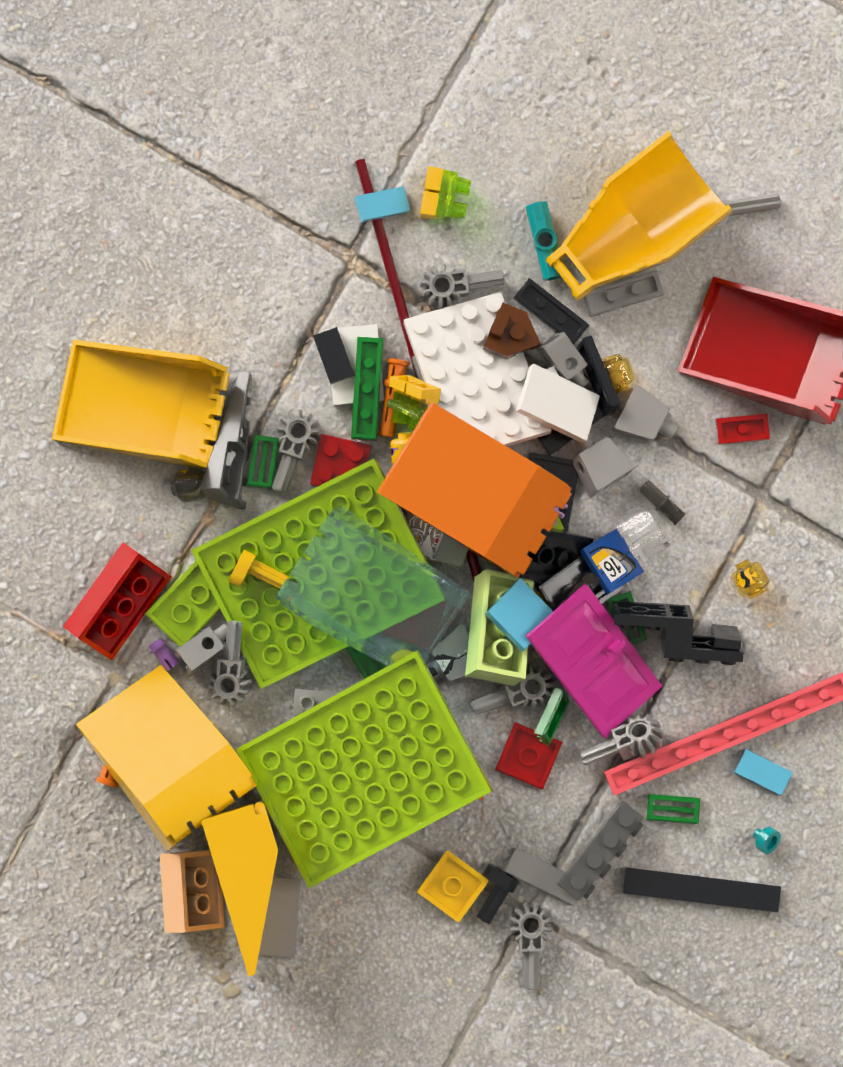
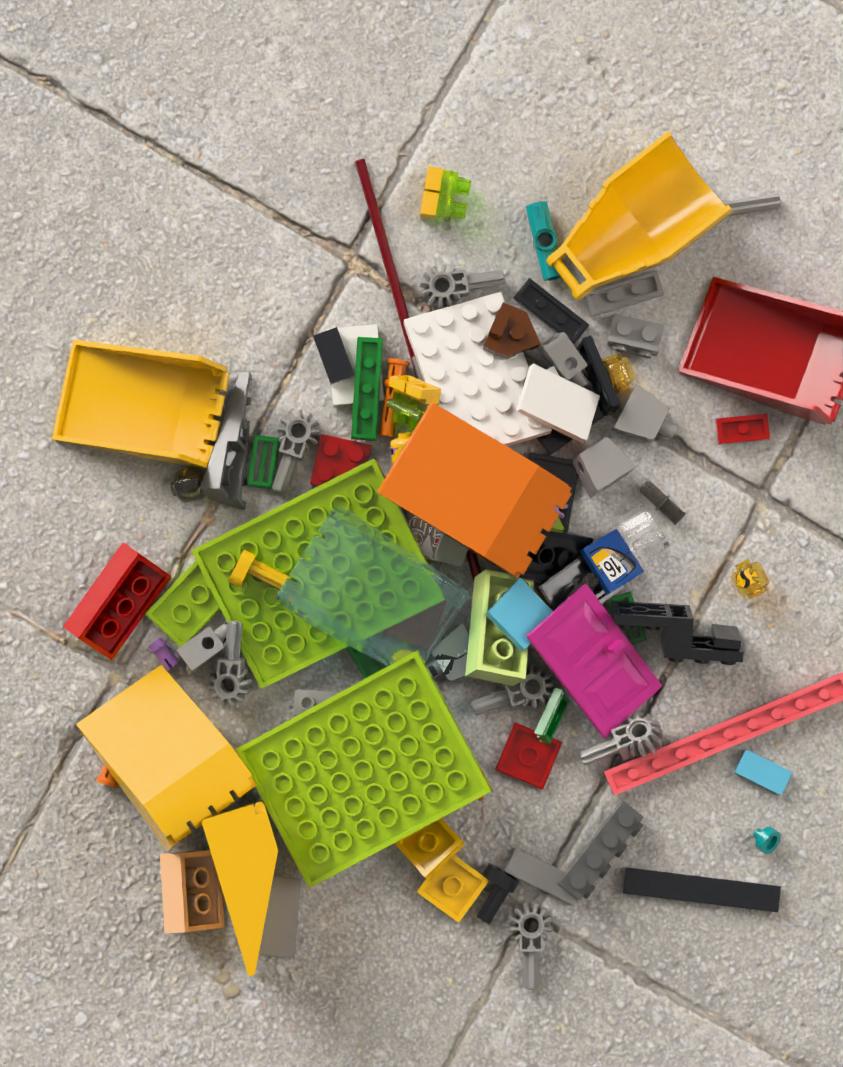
(382, 204): medium azure tile -> none
(431, 847): none -> yellow plate
(635, 335): none -> light grey bracket
(650, 807): green tile -> none

